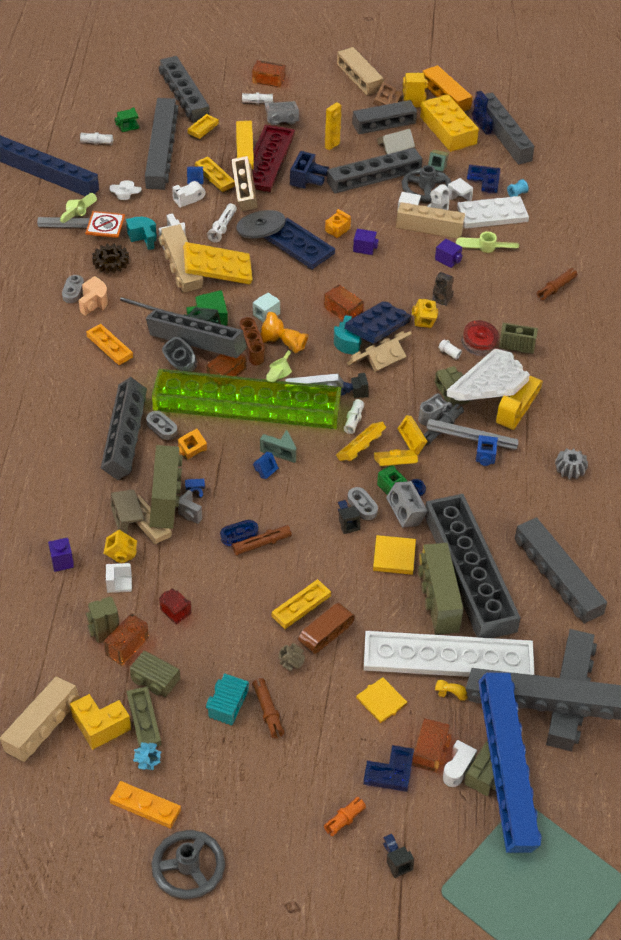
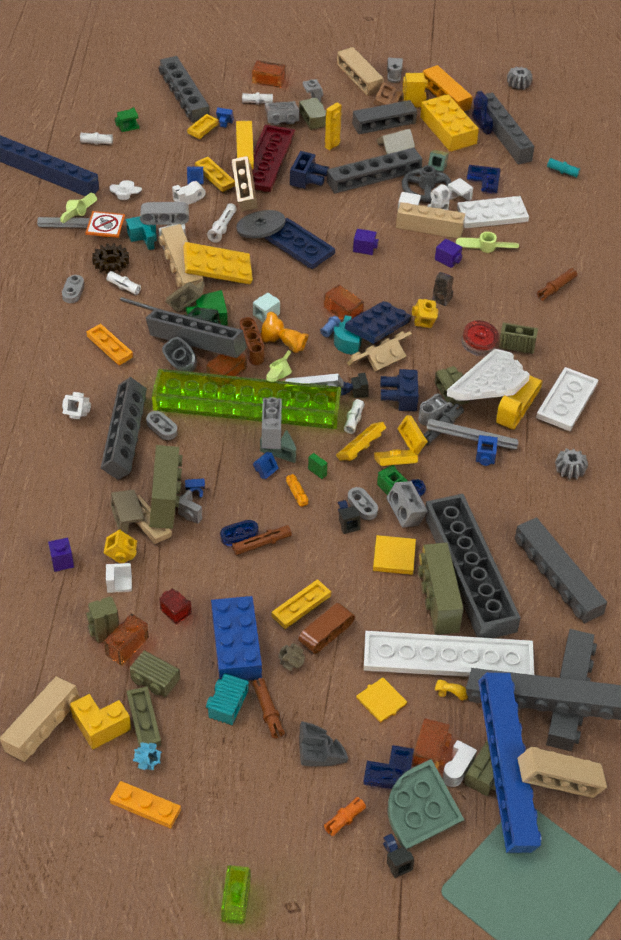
(70, 405): none -> white brick
(93, 296): light nougat brick -> none
(123, 283): none -> white pin
(161, 144): dark grey brick -> none
(164, 213): none -> light grey beam
(185, 295): none -> dark tan panel
(188, 863): dark grey piece -> none
(193, 439): light orange brick -> none
(225, 116): none -> blue tile
(236, 638): none -> blue brick
(236, 894): none -> clear neon green brick
(271, 423): none -> light grey slope
(297, 490): none -> light orange axle
(313, 113): none -> olive brick
(314, 87): none -> light grey bracket
(317, 465): none -> green tile
(319, 748): none -> dark grey brick
(327, 330): none -> medium blue pin
(338, 224): light orange brick -> none
(394, 69): none -> light grey piece
(406, 392): none -> dark blue brick
(421, 806): none -> sand green plate
(448, 348): white pin -> none
(518, 188): medium azure bush -> none
(519, 78): none -> light grey gear
(561, 772): none -> tan brick
(563, 167): none -> teal pin
(567, 399): none -> white plate

